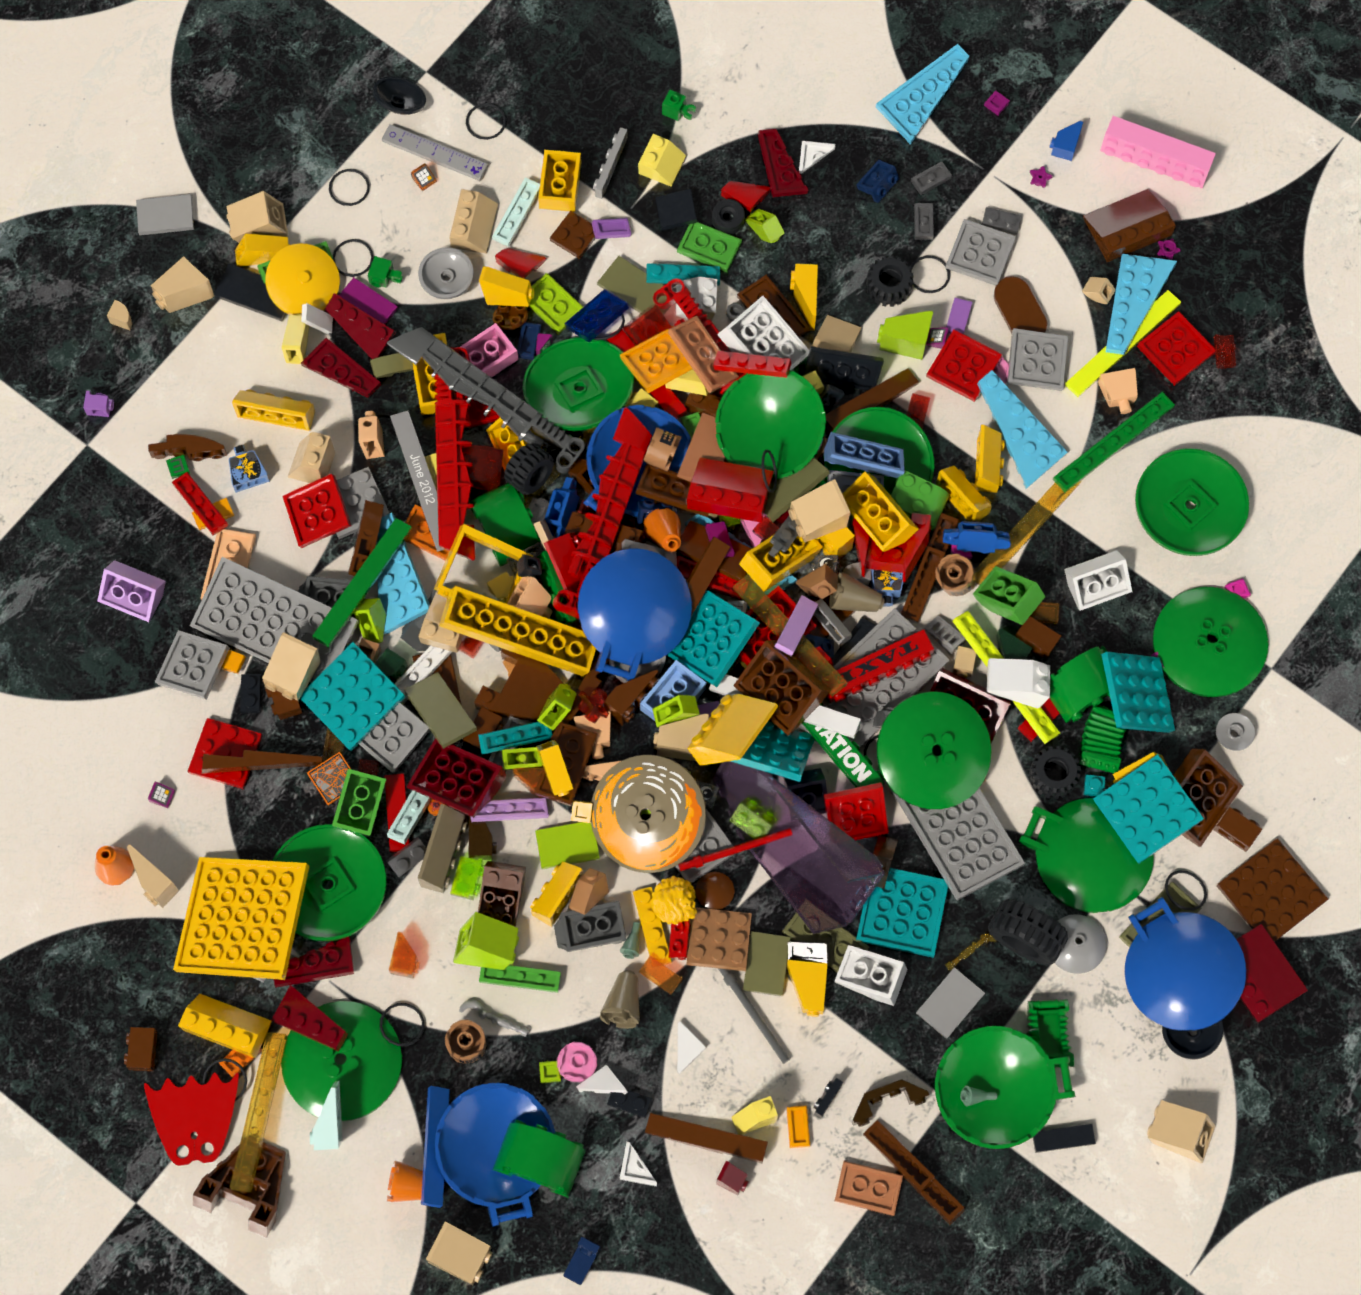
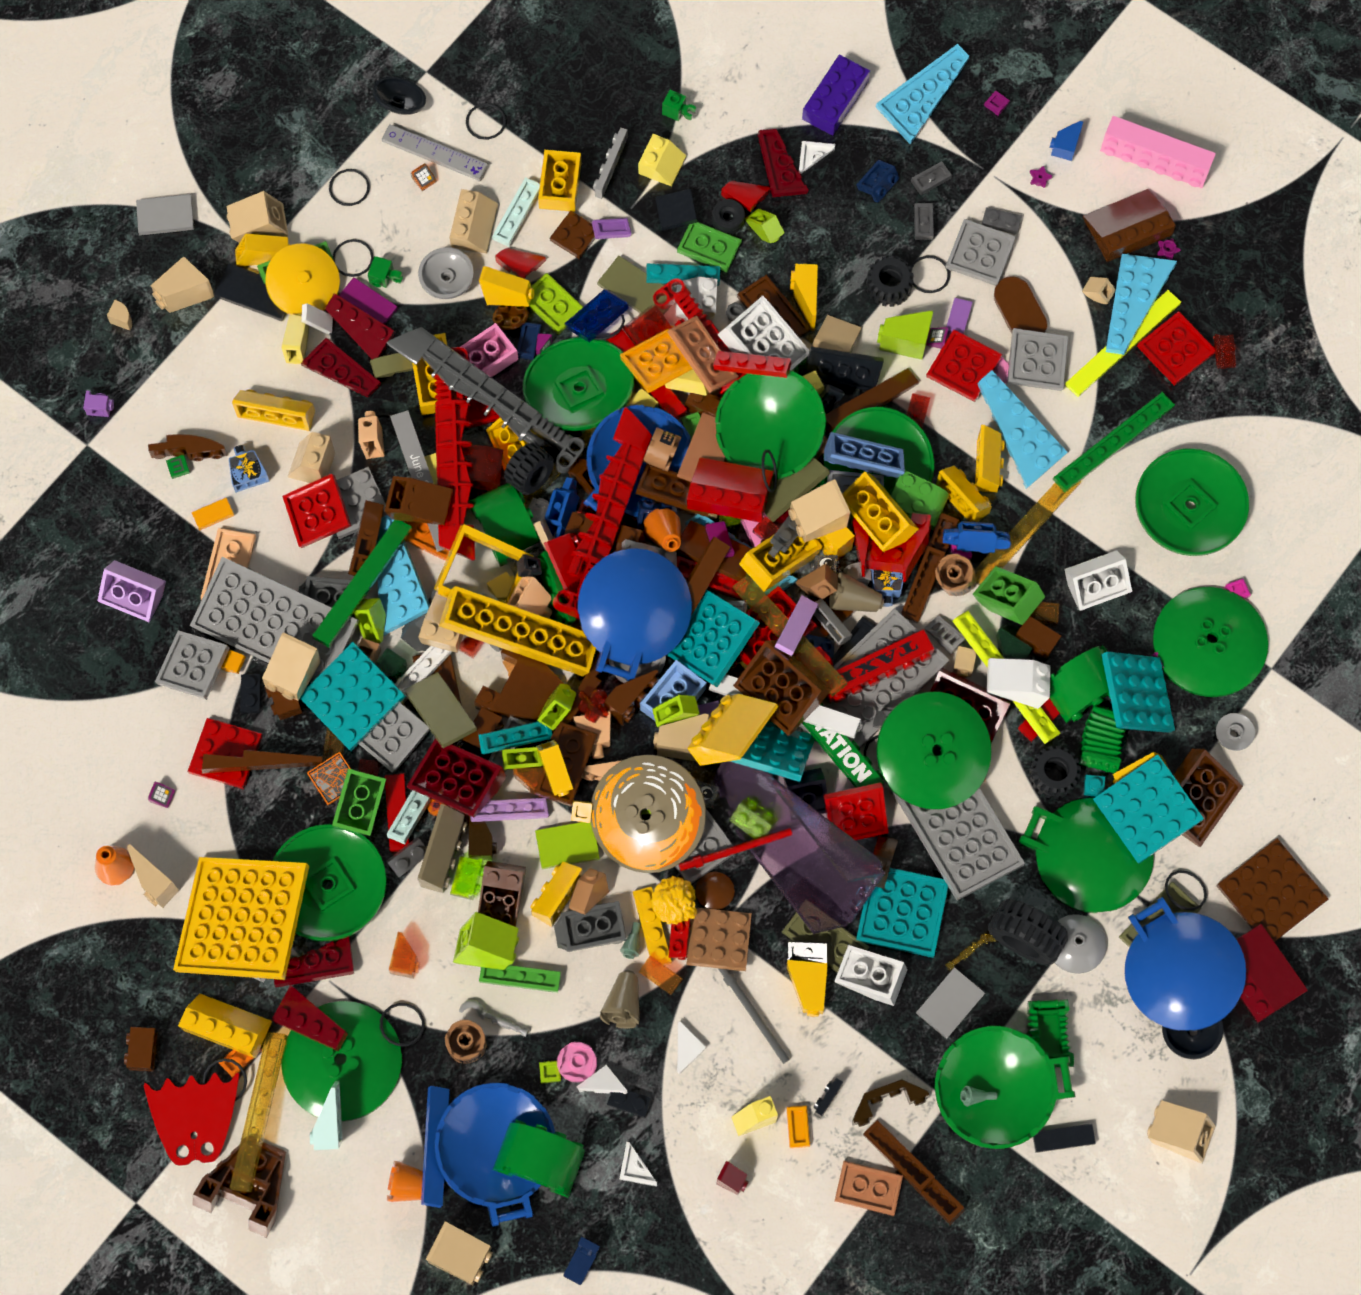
(200, 503): red tile -> none
(418, 501): none -> reddish brown slope
(706, 1138): reddish brown slope -> none
(766, 964): olive tile -> none
(835, 95): none -> dark purple brick
(1119, 388): light nougat torso -> none
(1238, 829): reddish brown brick -> none

